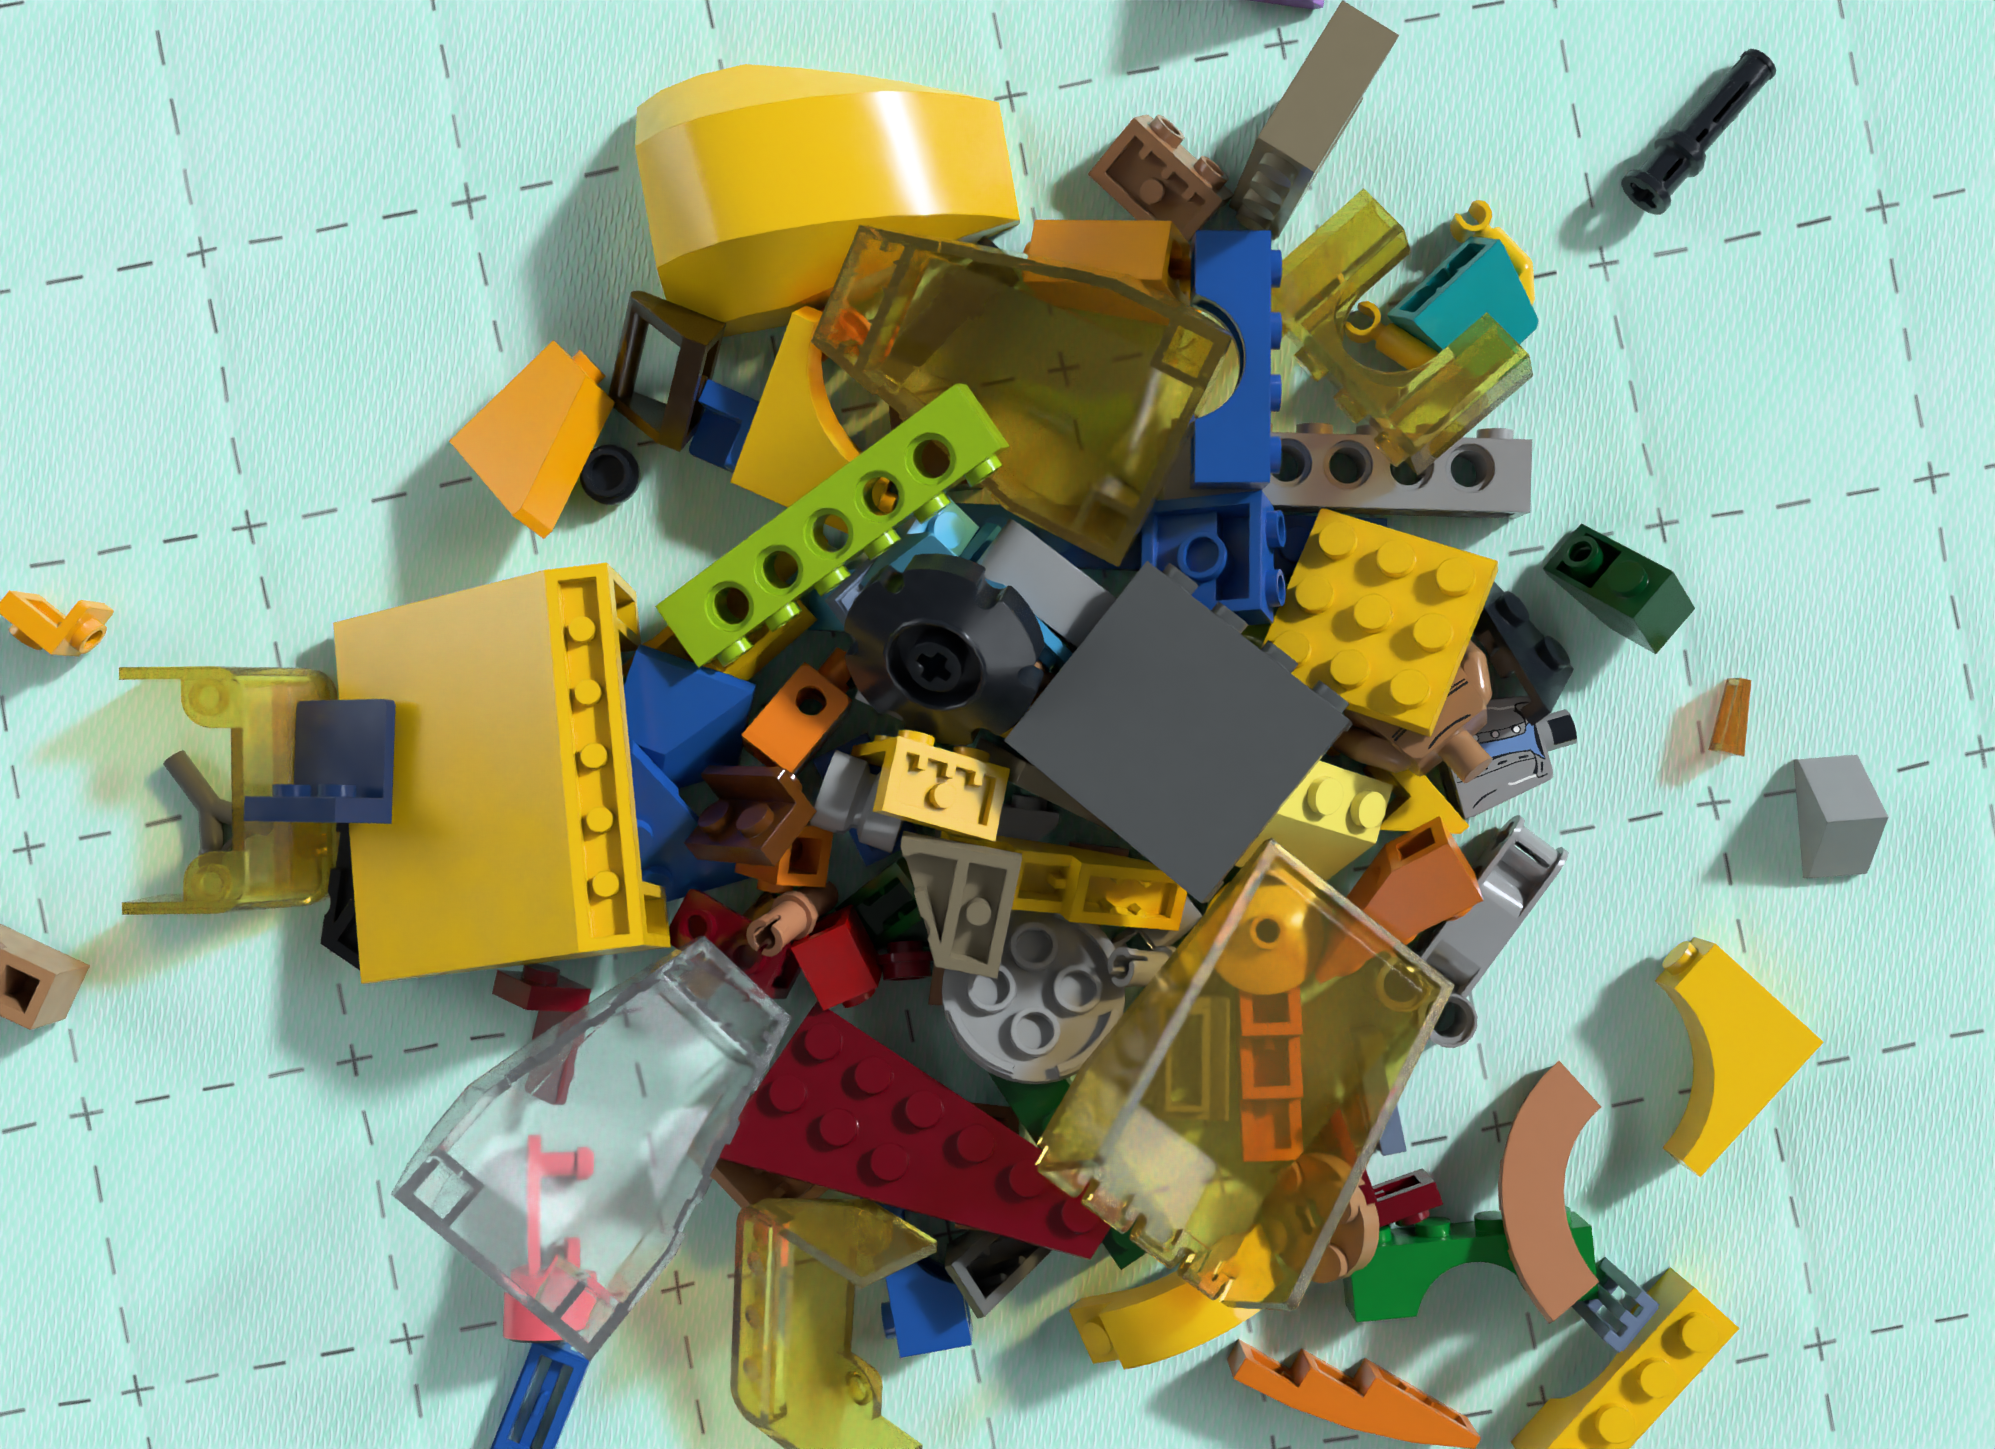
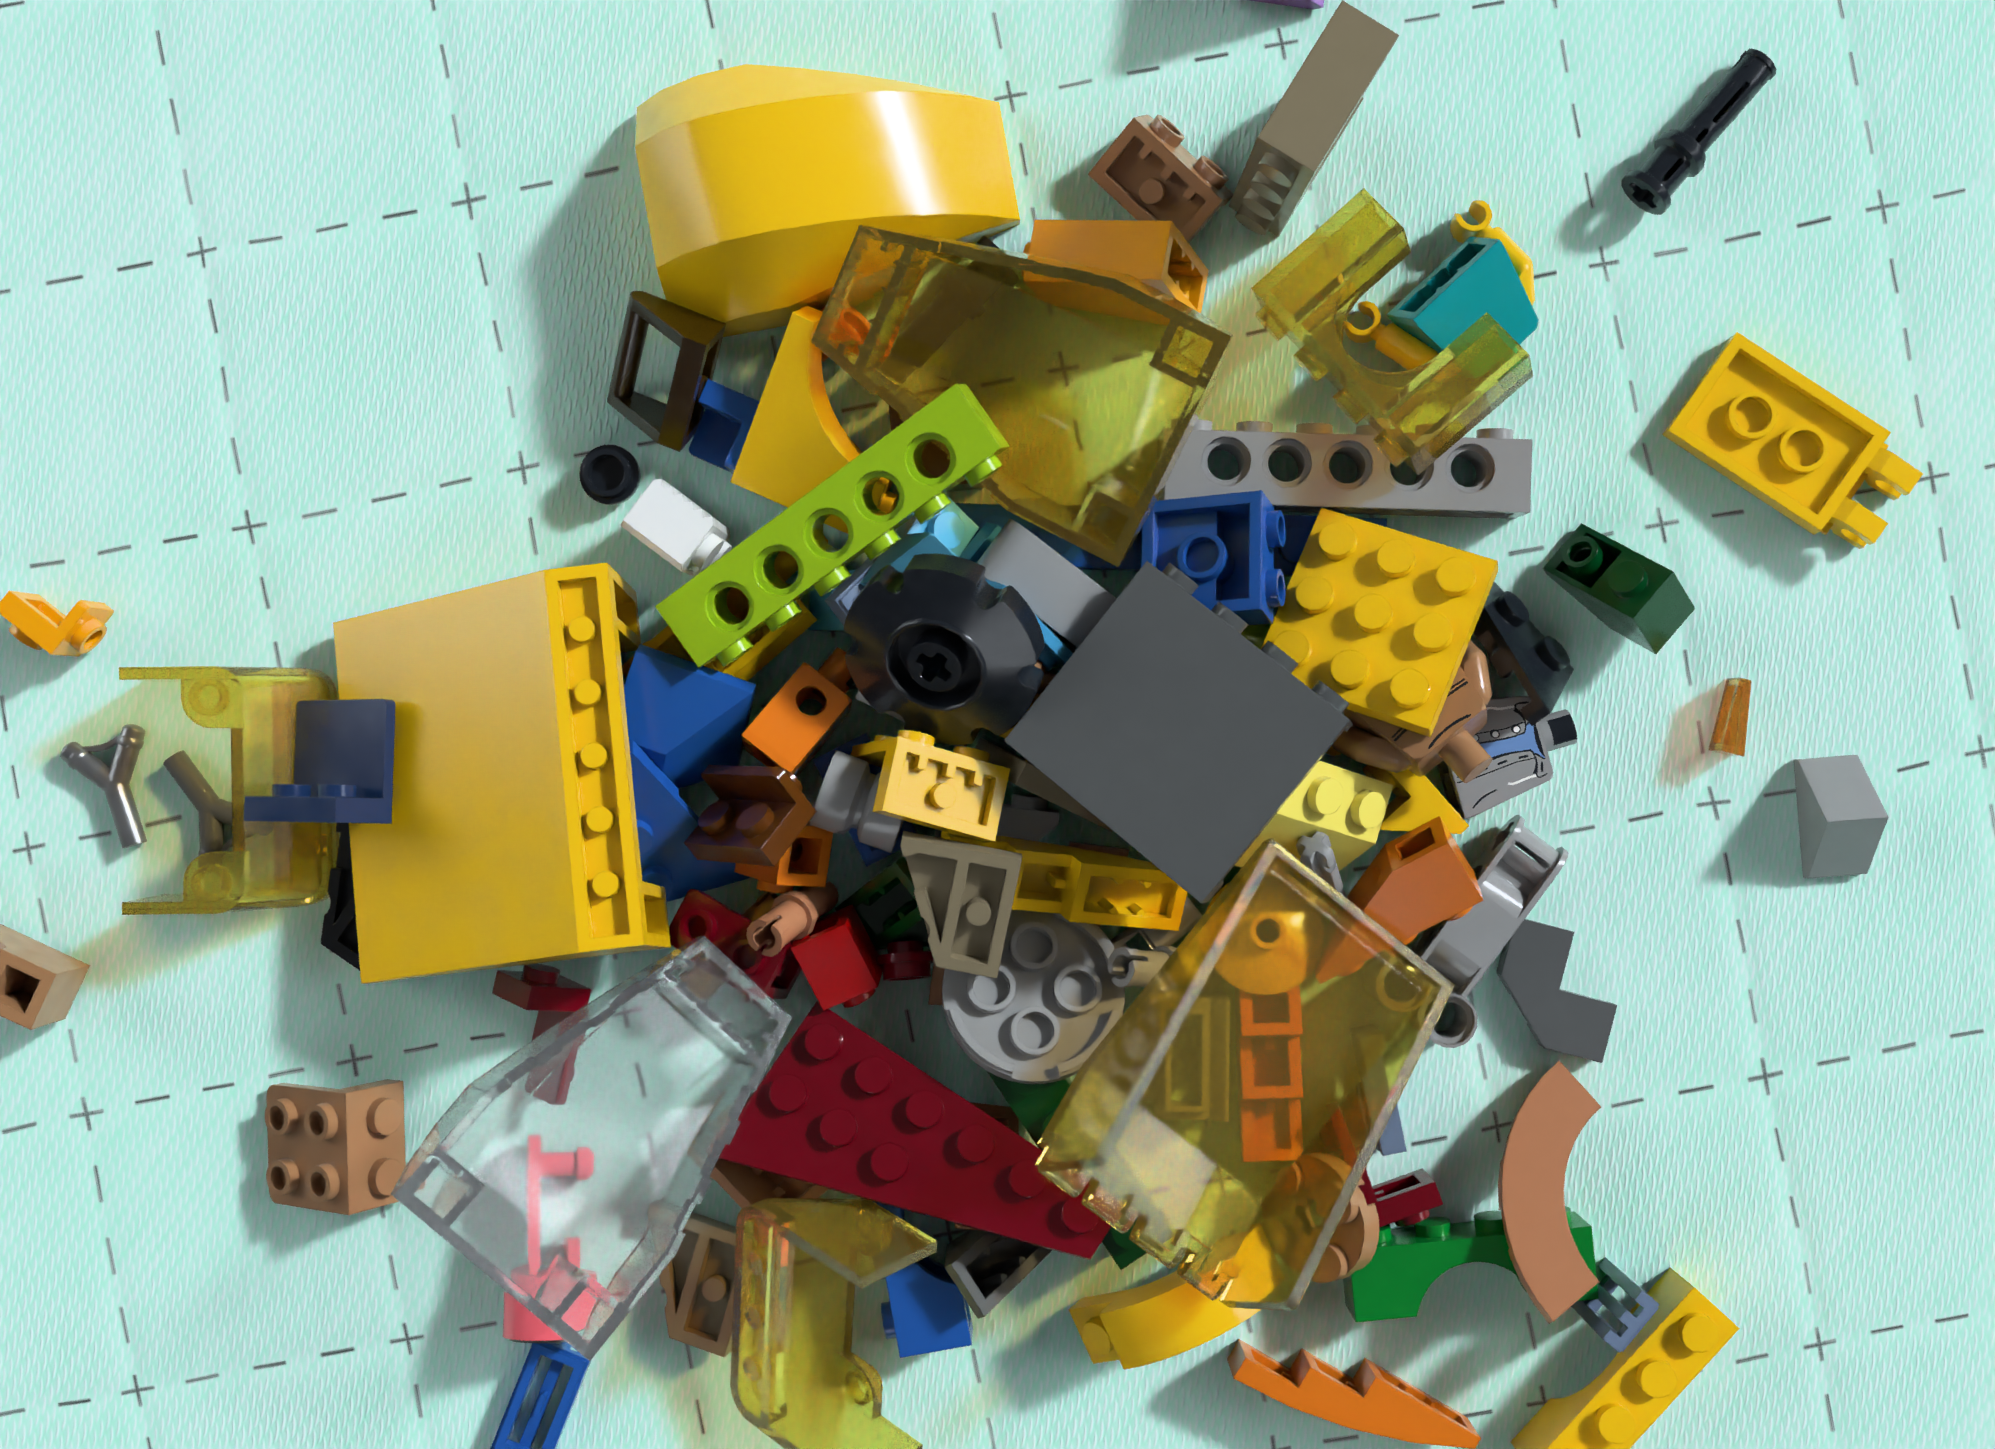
(114, 779): none -> flat silver piece
(335, 1145): none -> medium nougat bracket
(538, 435): light orange slope -> none
(677, 528): none -> white brick
(702, 1286): none -> dark tan wing
(1233, 284): blue arch -> none
(1320, 858): none -> light grey axle
(1558, 1019): none -> dark grey tile
(1740, 1046): yellow arch -> none
(1790, 443): none -> yellow tile

